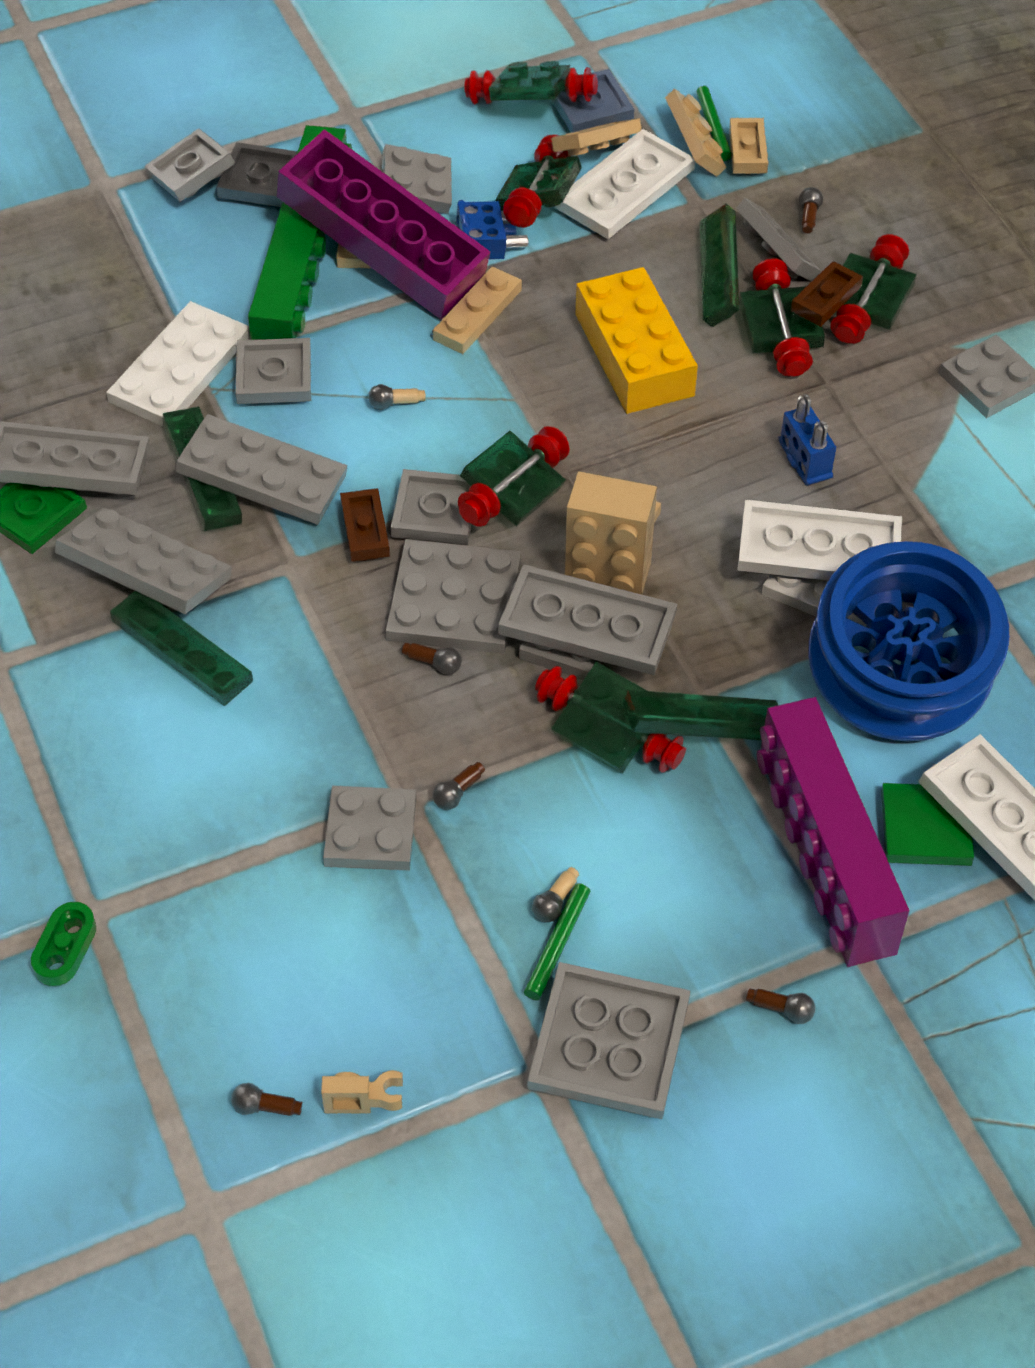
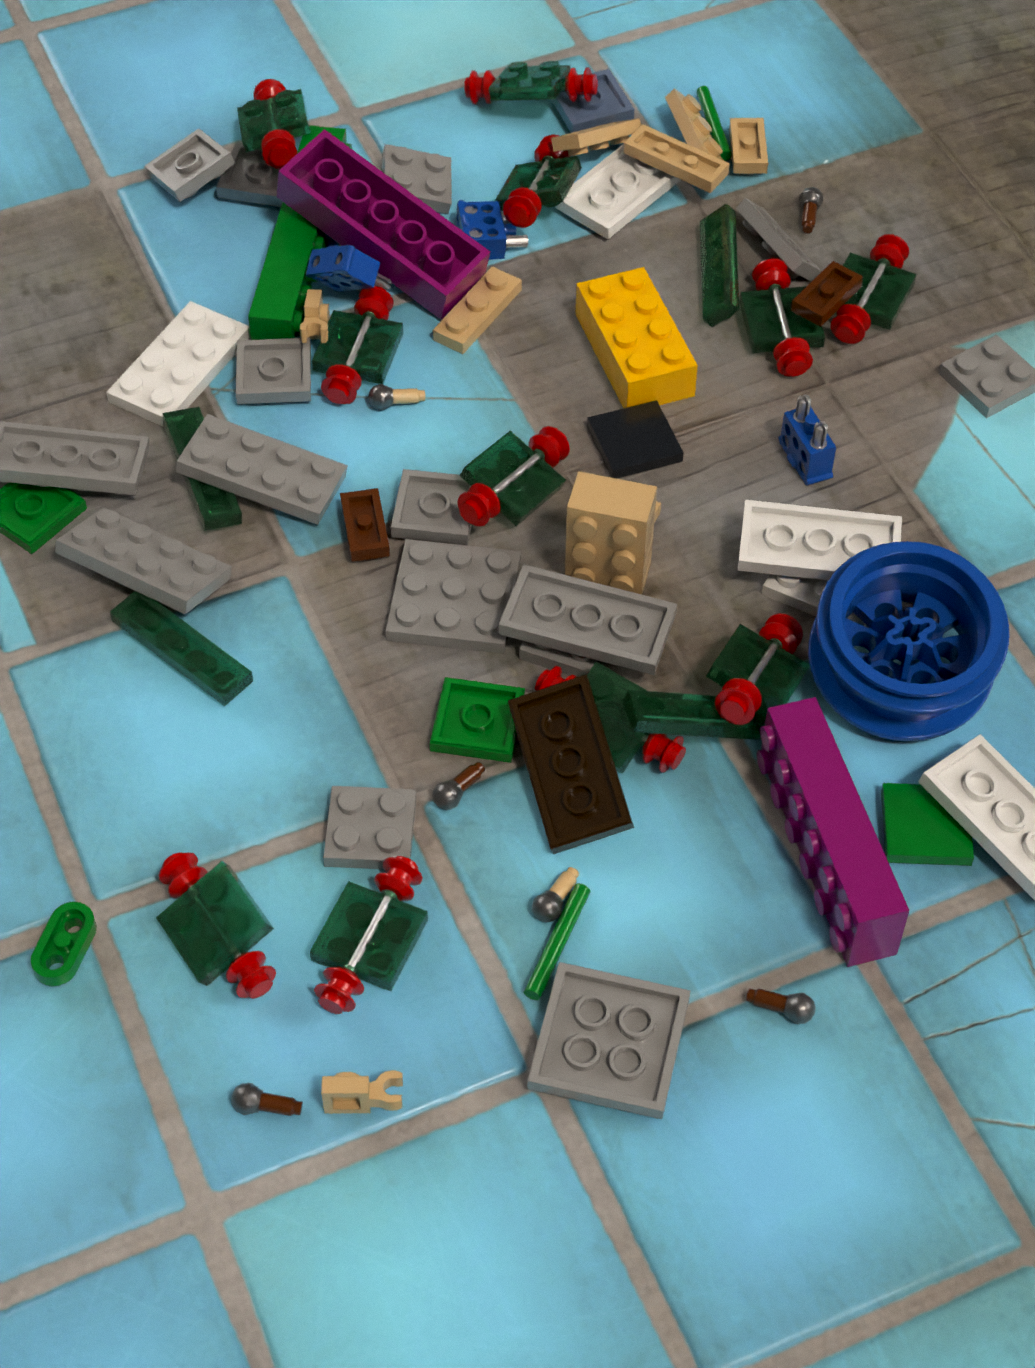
(215, 924): none -> clear green plate
(274, 122): none -> clear green plate
(316, 317): none -> tan plate
(345, 269): none -> blue piece
(358, 346): none -> clear green plate
(369, 935): none -> clear green plate
(445, 659): piece -> none
(475, 720): none -> green tile
(570, 764): none -> dark brown tile
(634, 439): none -> black tile
(676, 158): none -> tan plate
(758, 669): none -> plate

